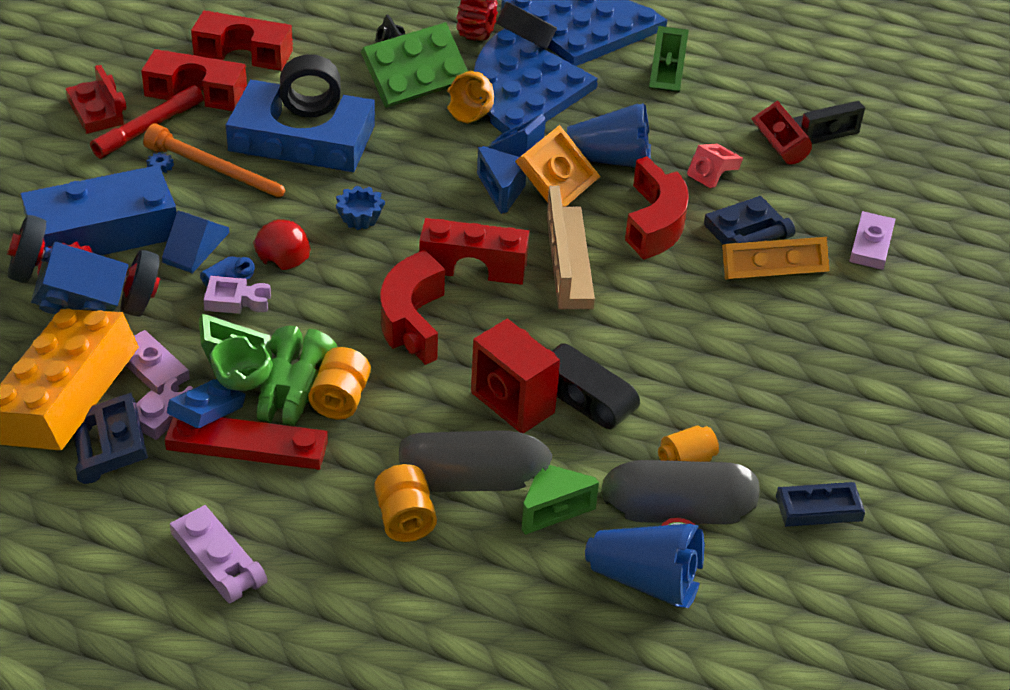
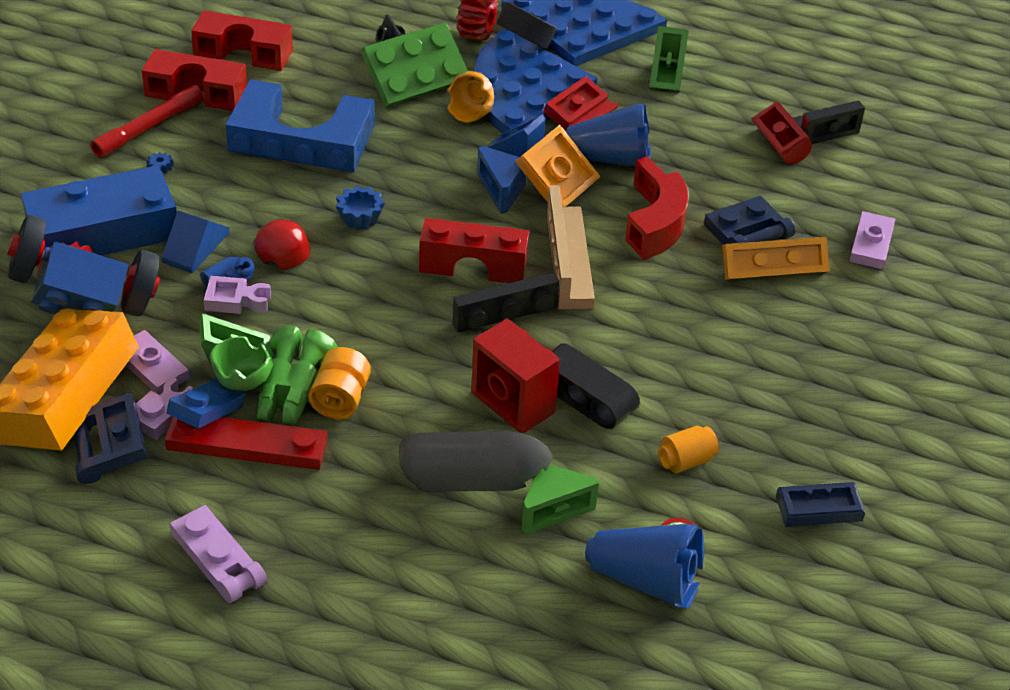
(97, 102): red bracket -> none
(160, 139): orange piece -> none
(310, 66): black tyre -> none
(403, 292): red arch -> none
(405, 503): light orange wheel -> none
(505, 302): none -> black plate
(579, 103): none -> red plate
(682, 490): dark grey brick -> none
(710, 162): coral bracket -> none

